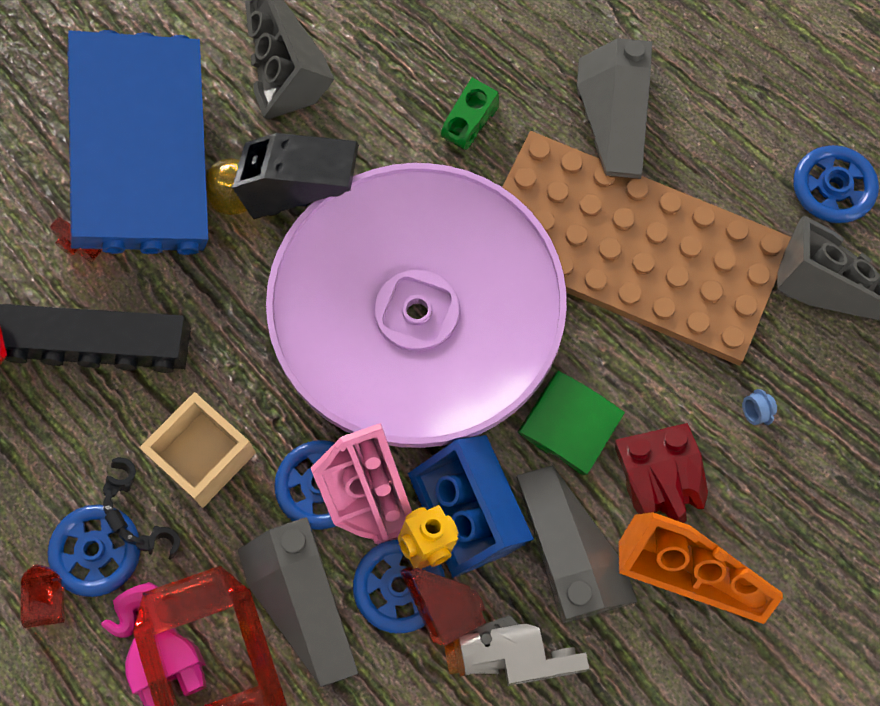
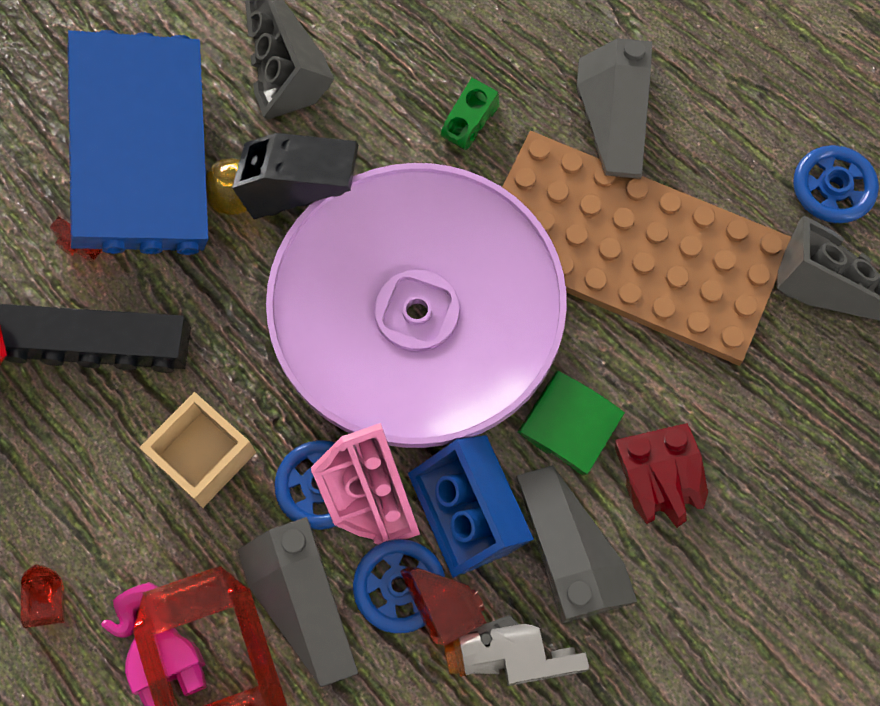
(95, 582): blue plate -> none
(116, 520): black piece -> none
(428, 537): yellow brick -> none
(693, 566): orange wedge -> none
(759, 408): medium blue plate -> none

